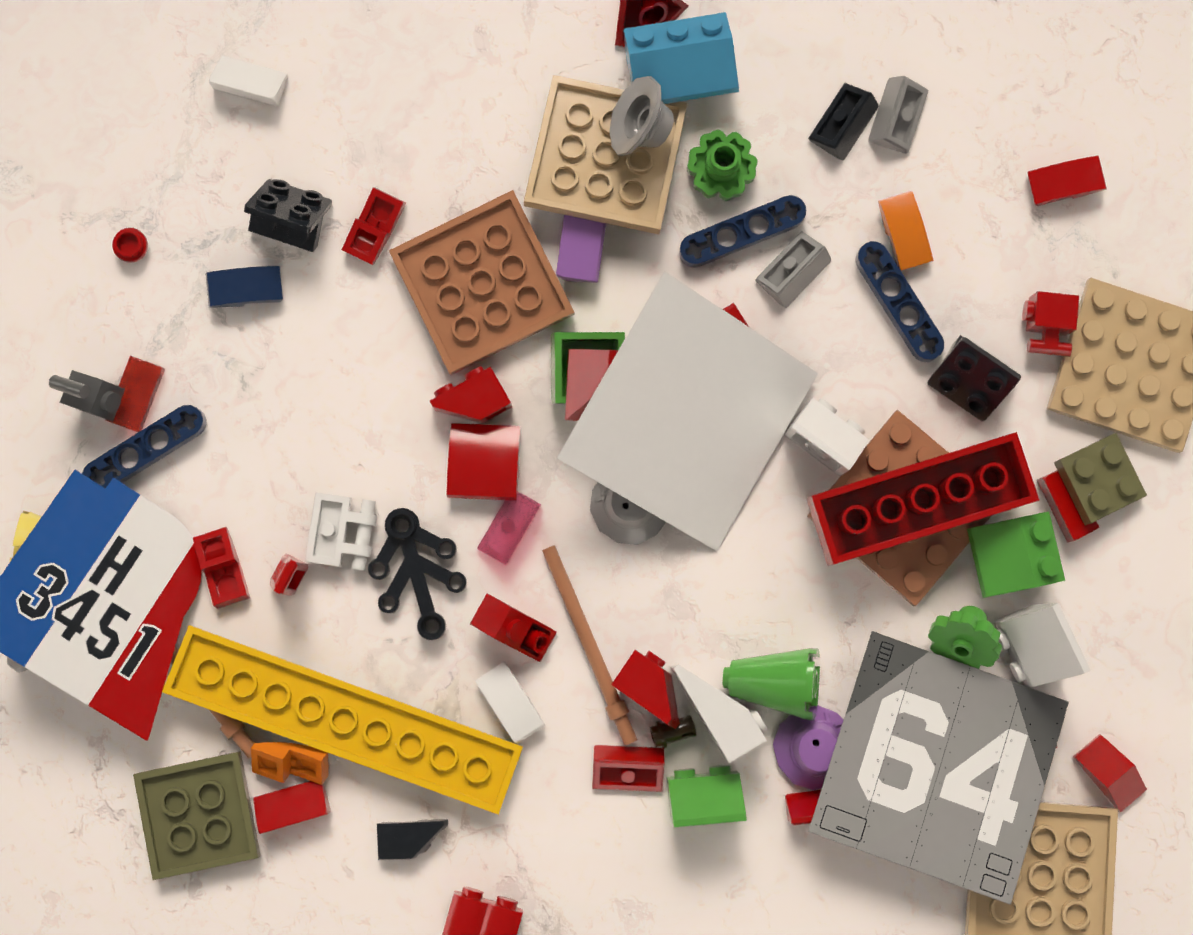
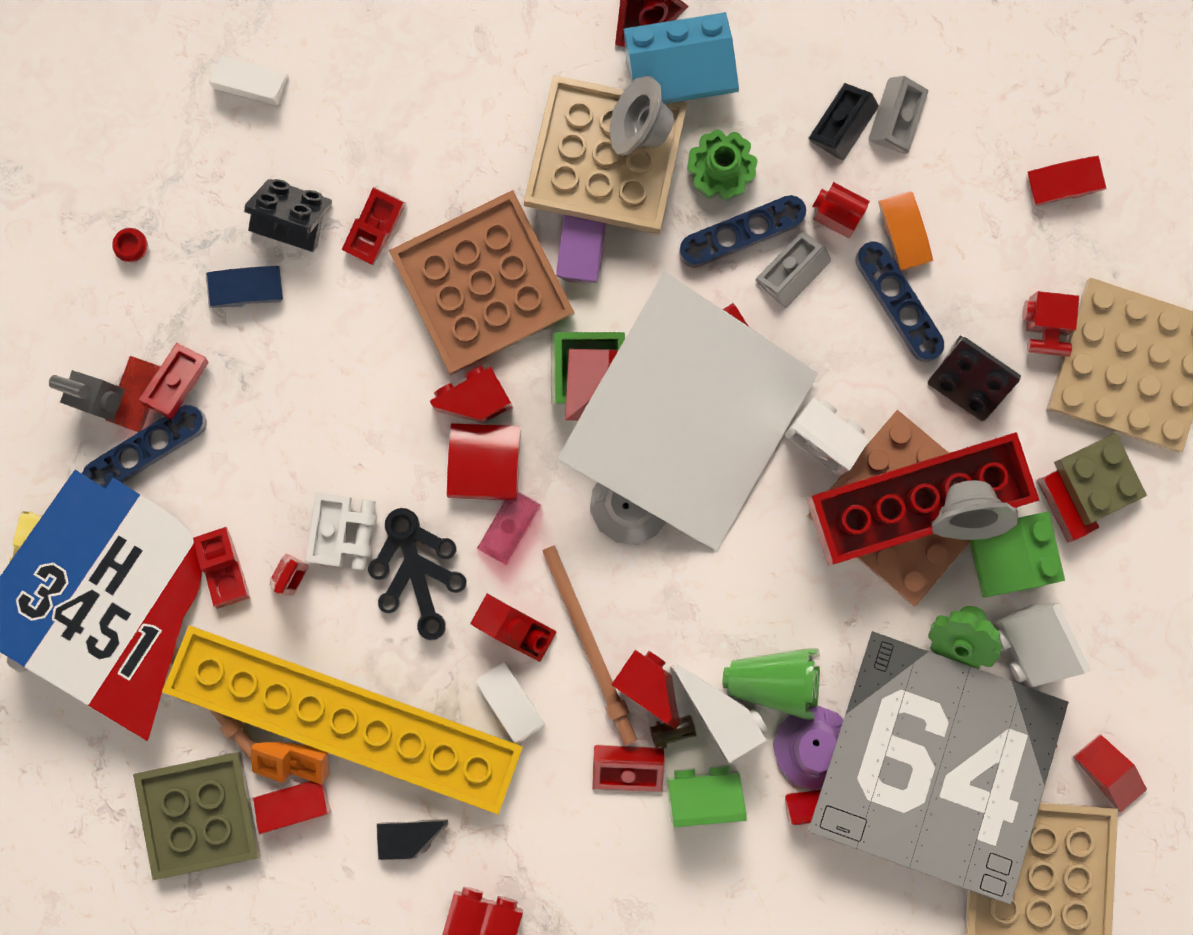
(173, 381): none -> plate
(840, 209): none -> red brick
(974, 513): none -> light grey hat

